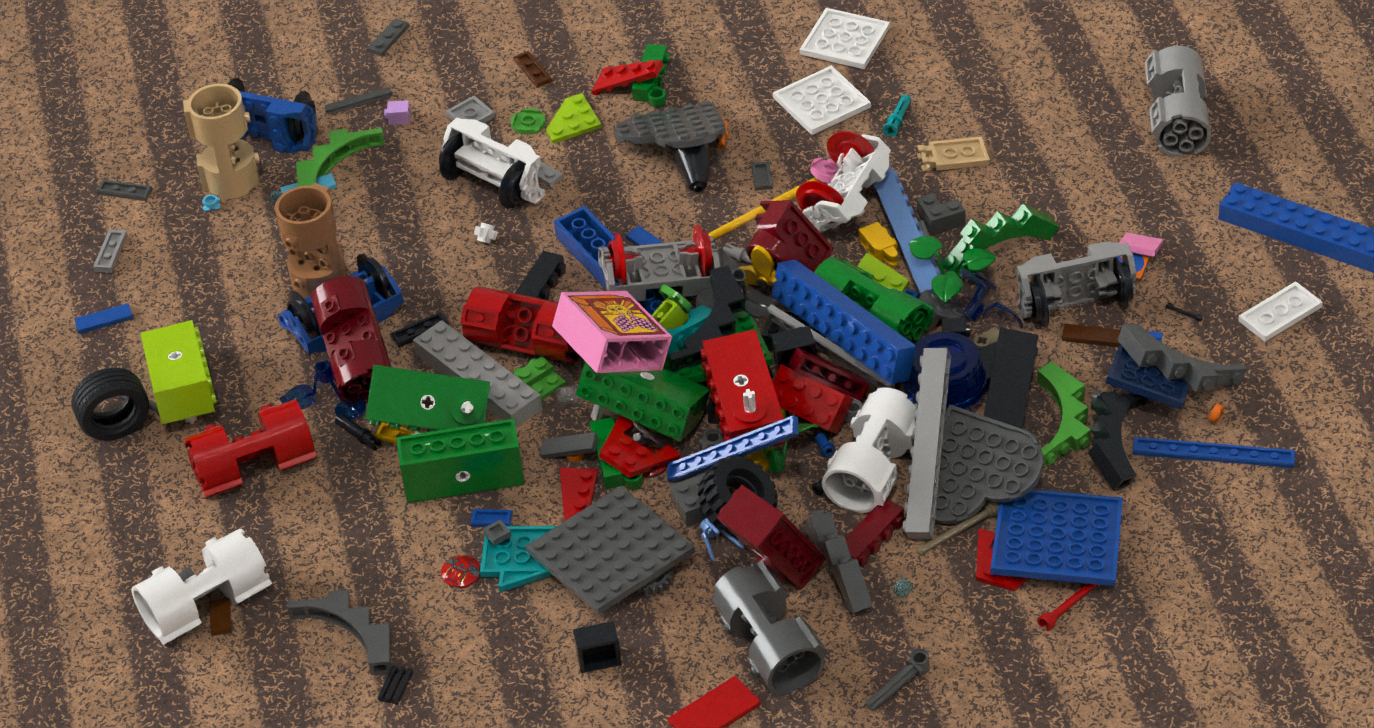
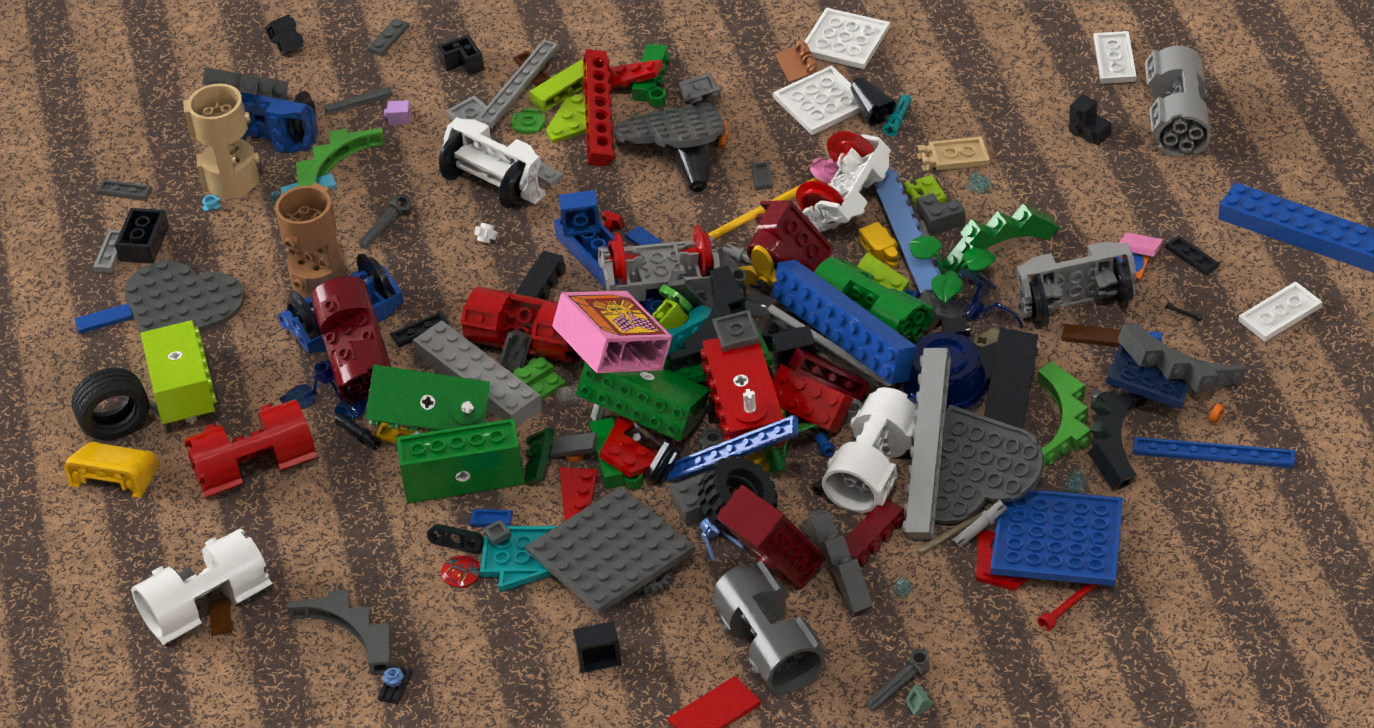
(114, 464): none -> yellow windscreen
(142, 235): none -> black brick
(174, 294): none -> dark grey plate
(246, 83): none -> dark grey arch
(284, 34): none -> black brick
(393, 211): none -> dark grey axle
(393, 677): none -> medium blue plate
(461, 53): none -> black brick
(464, 535): none -> black beam
(515, 350): none -> dark grey hinge
(518, 83): none -> light grey tile
(538, 455): none -> dark green wing
(558, 87): none -> lime brick
(579, 213): none -> blue brick
(598, 108): none -> red brick
(612, 221): none -> red tile
(663, 463): none -> black tile
(681, 286): none -> dark grey hinge
(698, 87): none -> flat silver bracket
(736, 330): none -> dark grey tile
(797, 62): none -> nougat hinge
(872, 101): none -> black cone
(918, 700): none -> sand green tile
(926, 186): none -> lime plate
(978, 184): none -> clear light blue tile
(979, 524): none -> light grey pin
(1076, 483): none -> clear light blue tile
(1085, 121): none -> black brick
(1114, 57): none -> white plate
(1192, 255): none -> black tile

